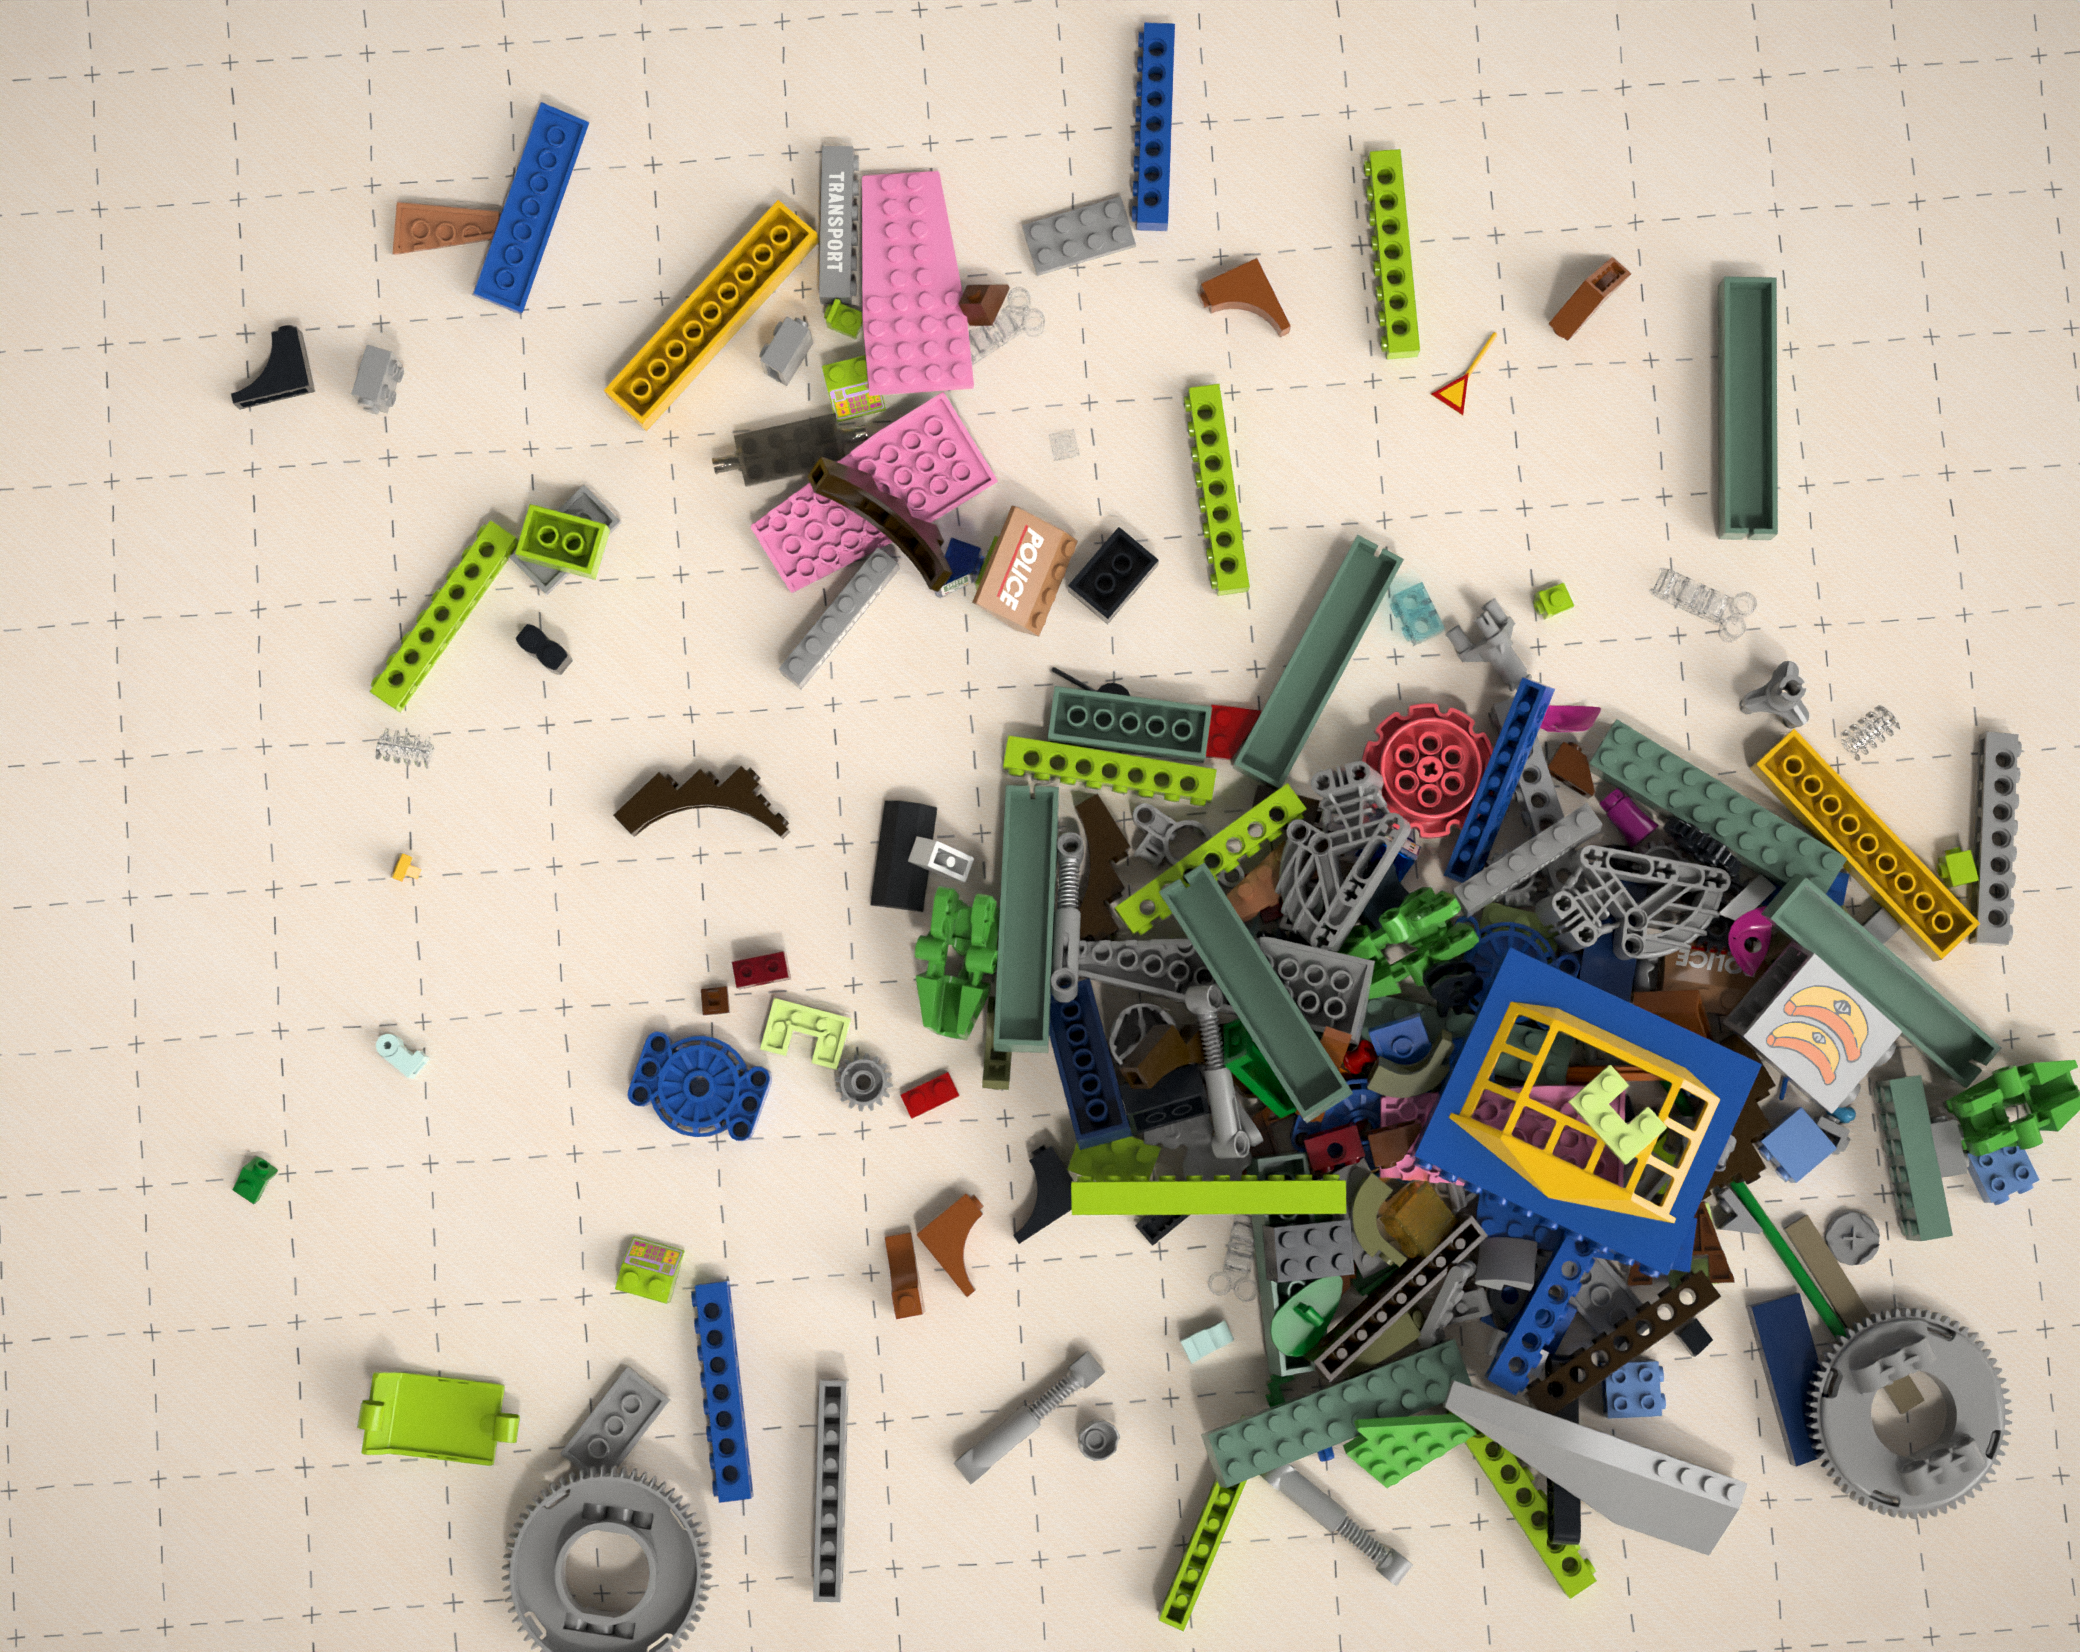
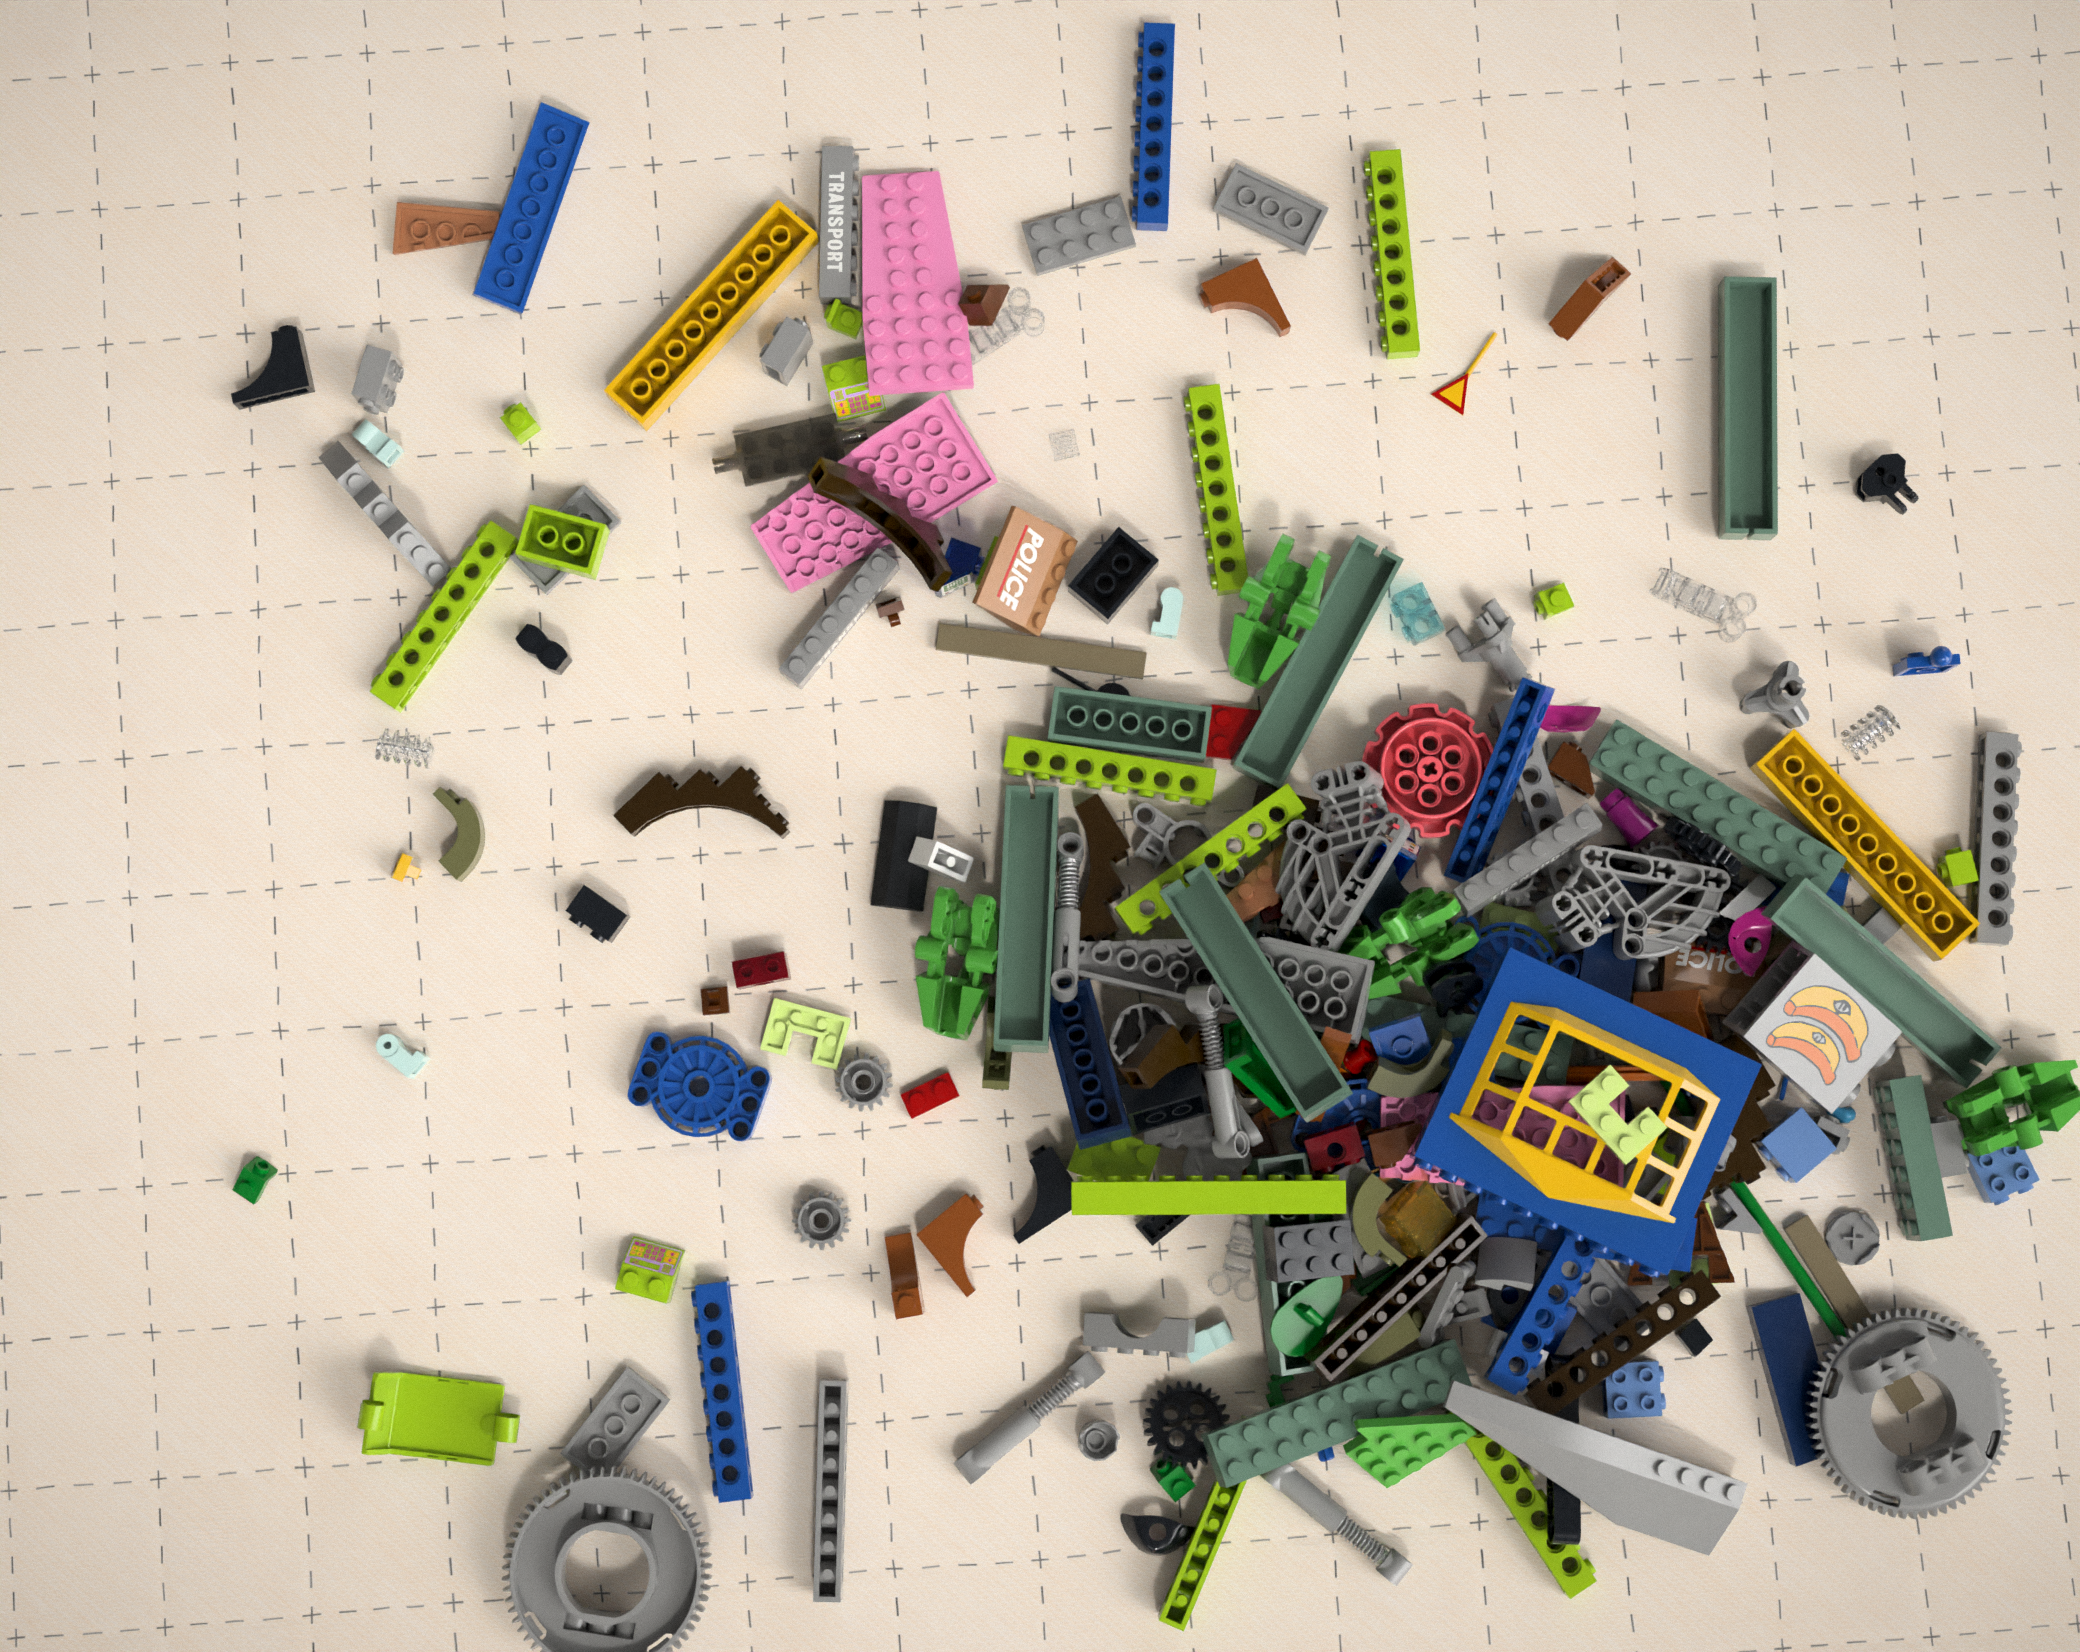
(377, 443): none -> light aqua leg
(384, 513): none -> light grey arch
(471, 835): none -> olive arch
(520, 422): none -> lime brick
(597, 914): none -> black brick
(807, 1224): none -> light grey gear
(890, 608): none -> reddish brown tile
(1041, 651): none -> dark tan tile
(1106, 1331): none -> light grey arch
(1138, 1529): none -> black piece
(1171, 604): none -> light aqua leg
(1173, 1480): none -> green bracket
(1181, 1400): none -> black gear
(1260, 648): none -> bright green piece
(1270, 209): none -> light grey plate
(1883, 480): none -> black hinge
(1939, 661): none -> blue plate

